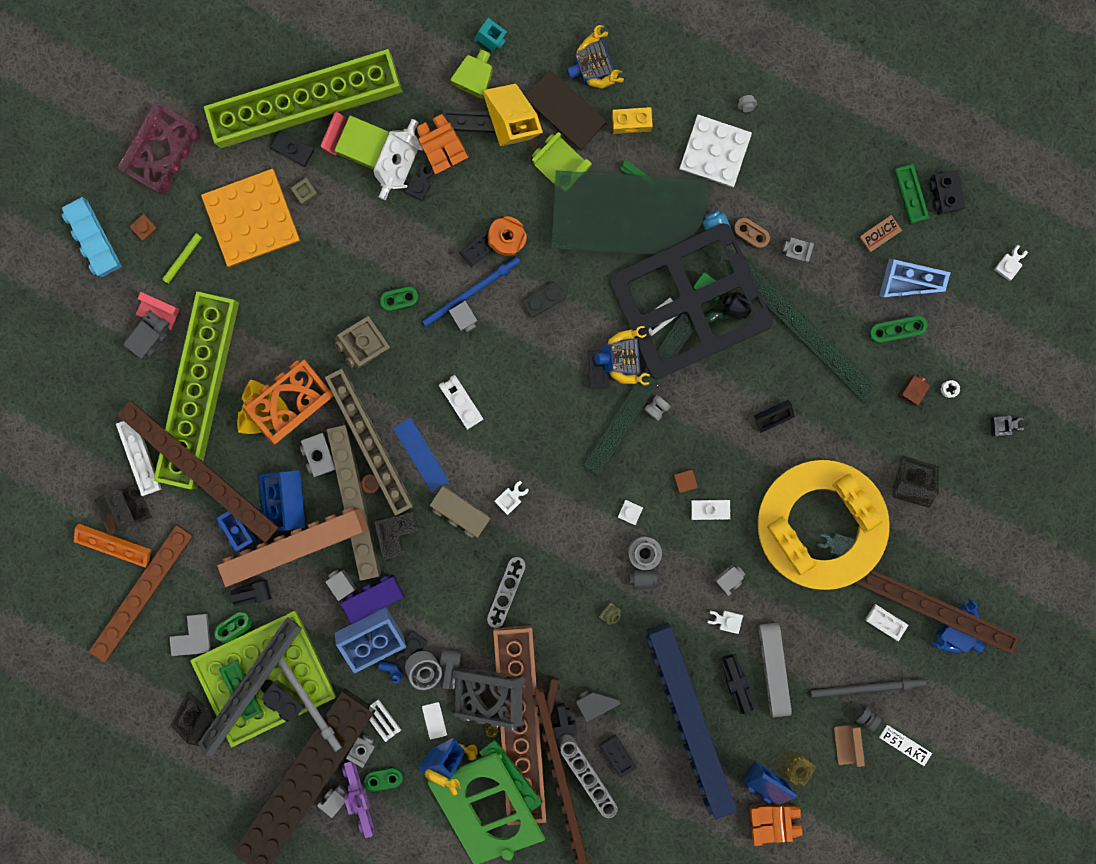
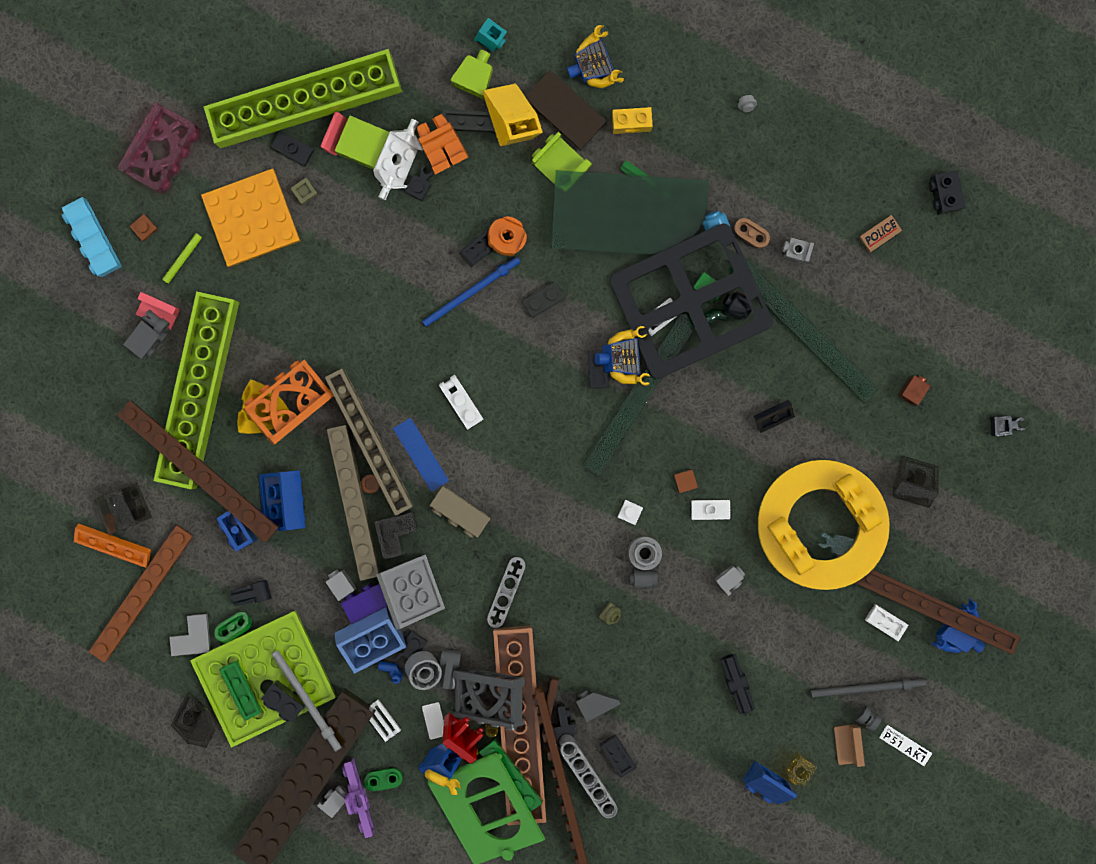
(139, 459): white plate -> none
(249, 686): dark grey plate -> none
(293, 547): nougat brick -> none
(320, 443): light grey brick -> none
(361, 343): dark tan plate -> none
(362, 742): light grey brick -> none
(399, 297): green plate -> none
(410, 591): none -> light grey plate
(460, 737): none -> red plate
(464, 317): light grey brick -> none
(509, 499): white plate -> none
(654, 411): light grey wheel -> none
(691, 720): dark blue brick -> none
(715, 151): white plate -> none
(728, 621): white plate -> none
(773, 823): orange hips -> none
(775, 670): light grey beam -> none
(906, 329): green plate -> none
(909, 278): light blue wedge -> none
(911, 193): green tile -> none
(952, 383): white bush -> none
(1009, 264): white plate -> none

